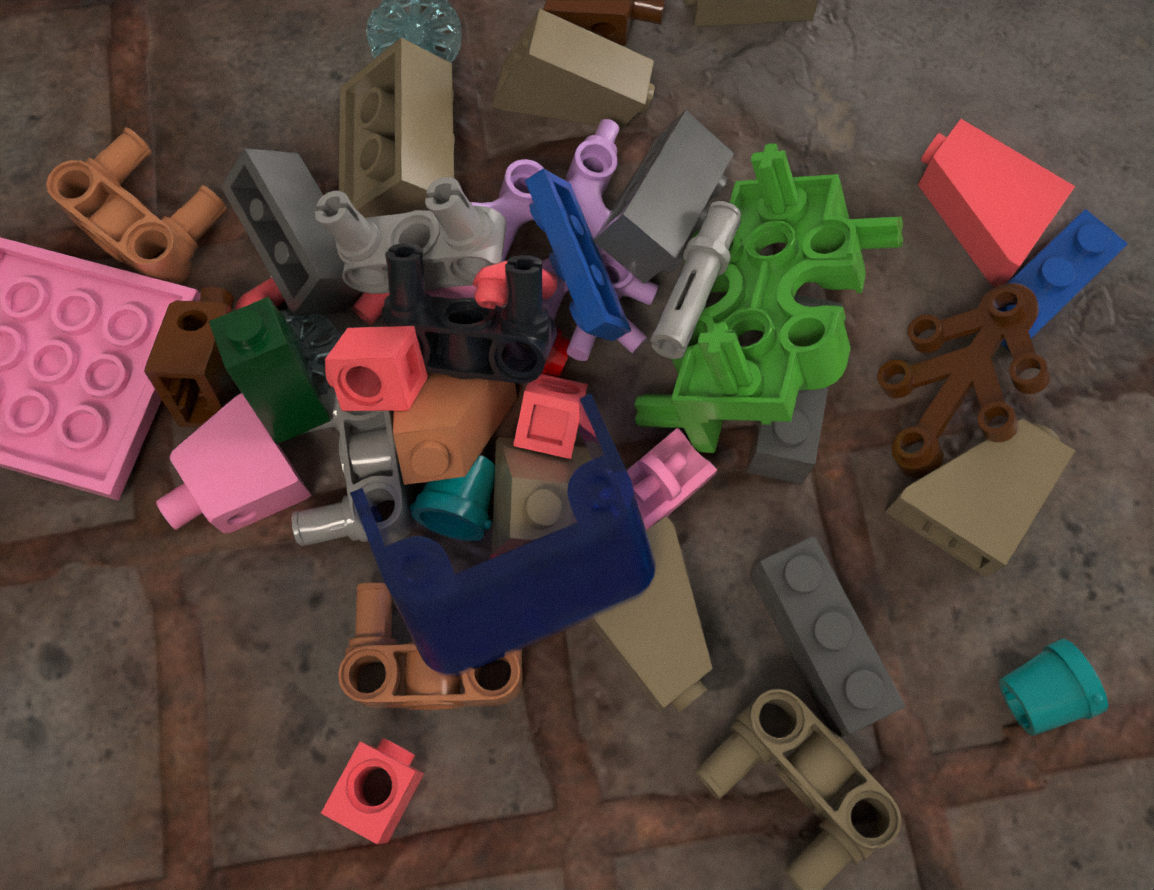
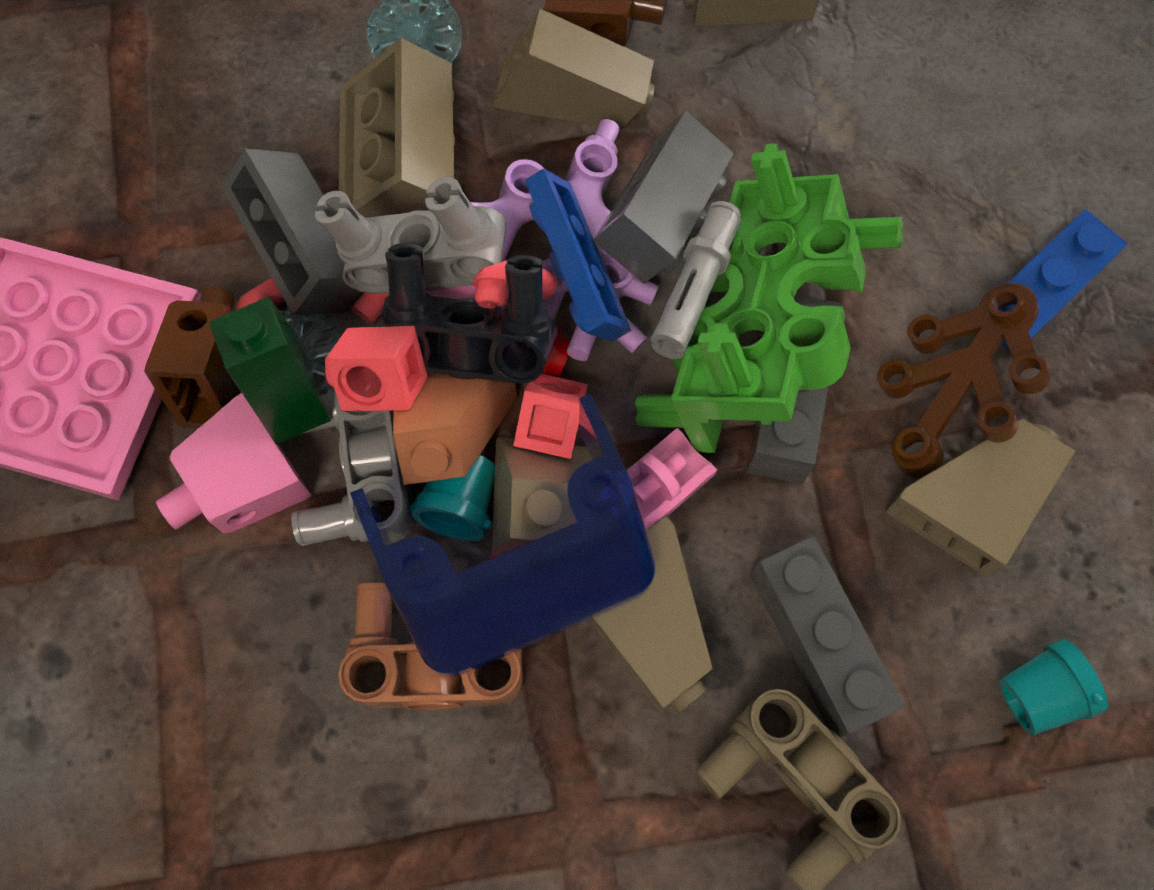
(120, 222): nougat piece -> none
(347, 801): coral brick -> none
(990, 198): coral slope -> none

